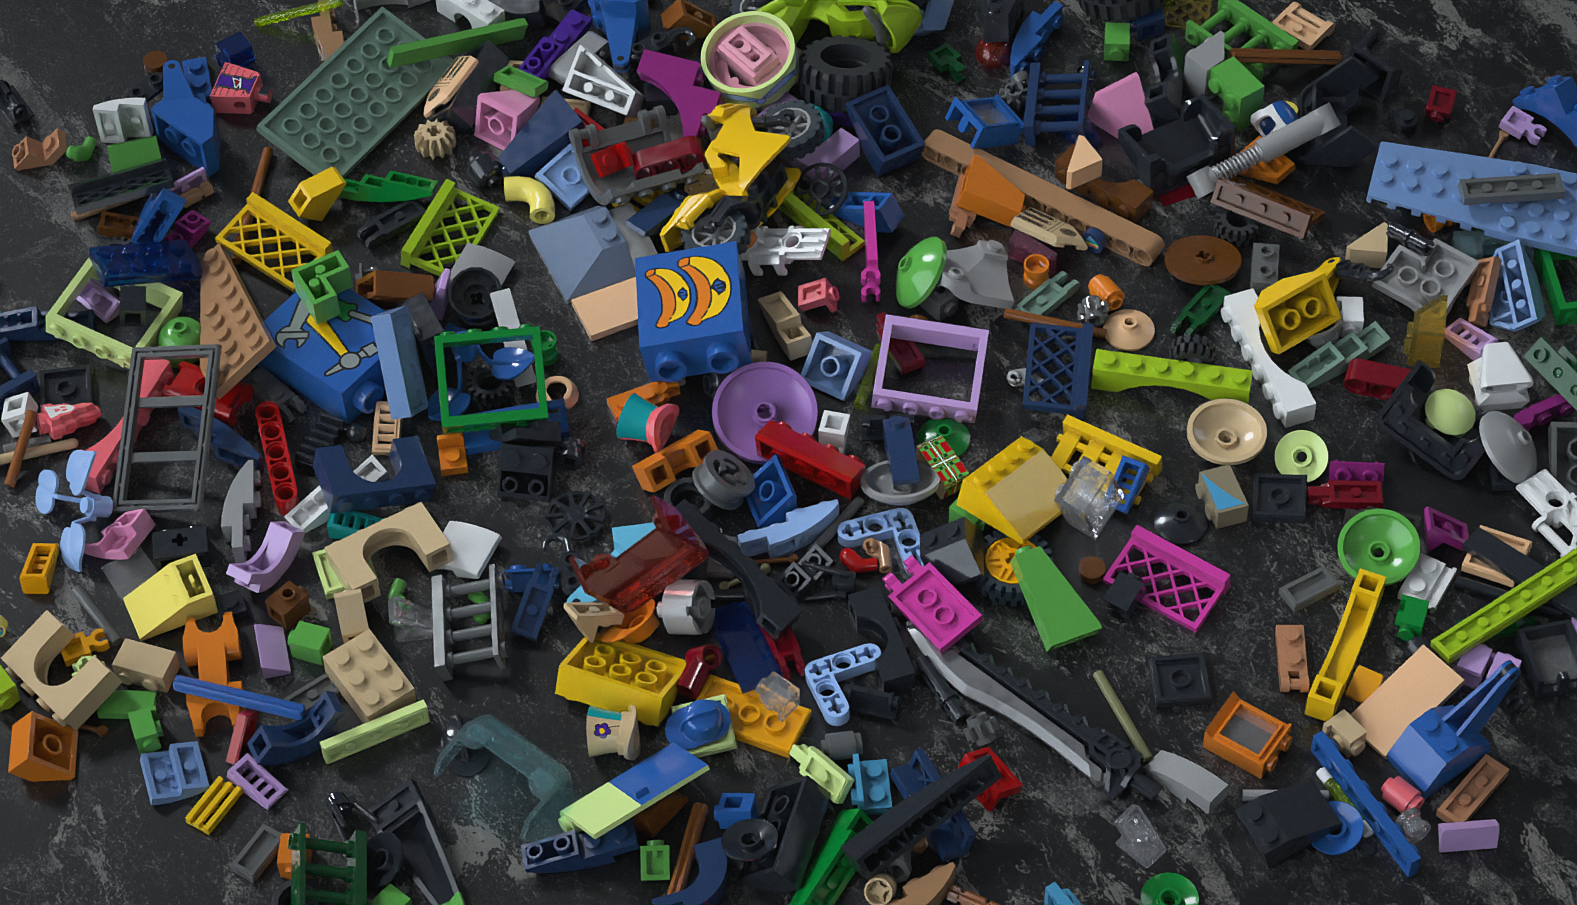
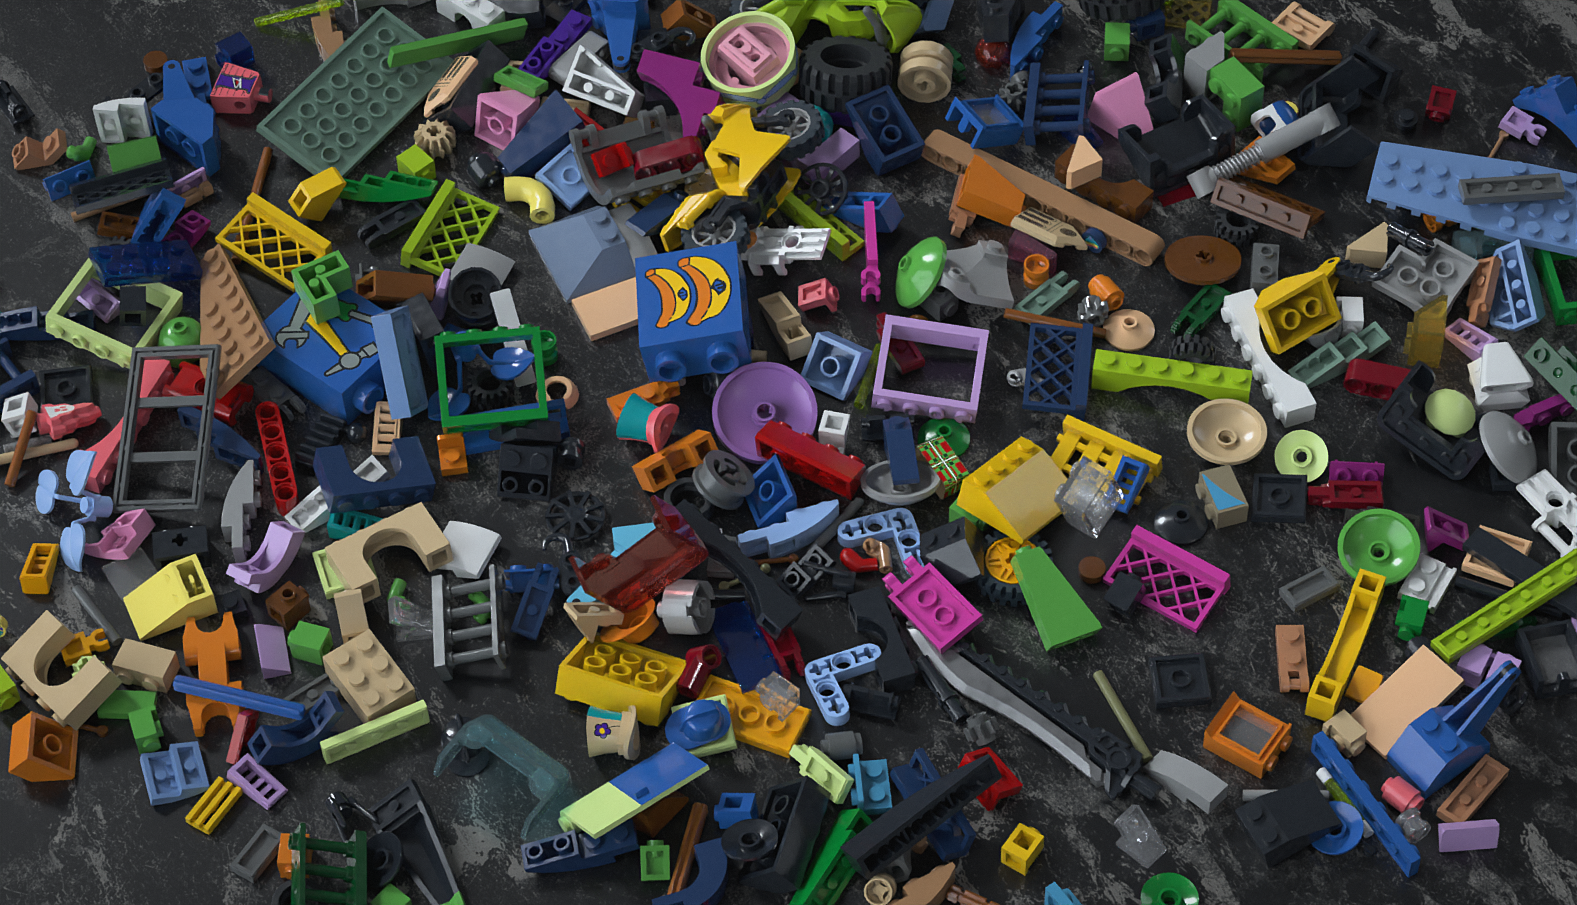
(58, 184): none -> blue hinge
(416, 163): none -> lime brick
(925, 71): none -> tan wheel
(1022, 848): none -> yellow brick

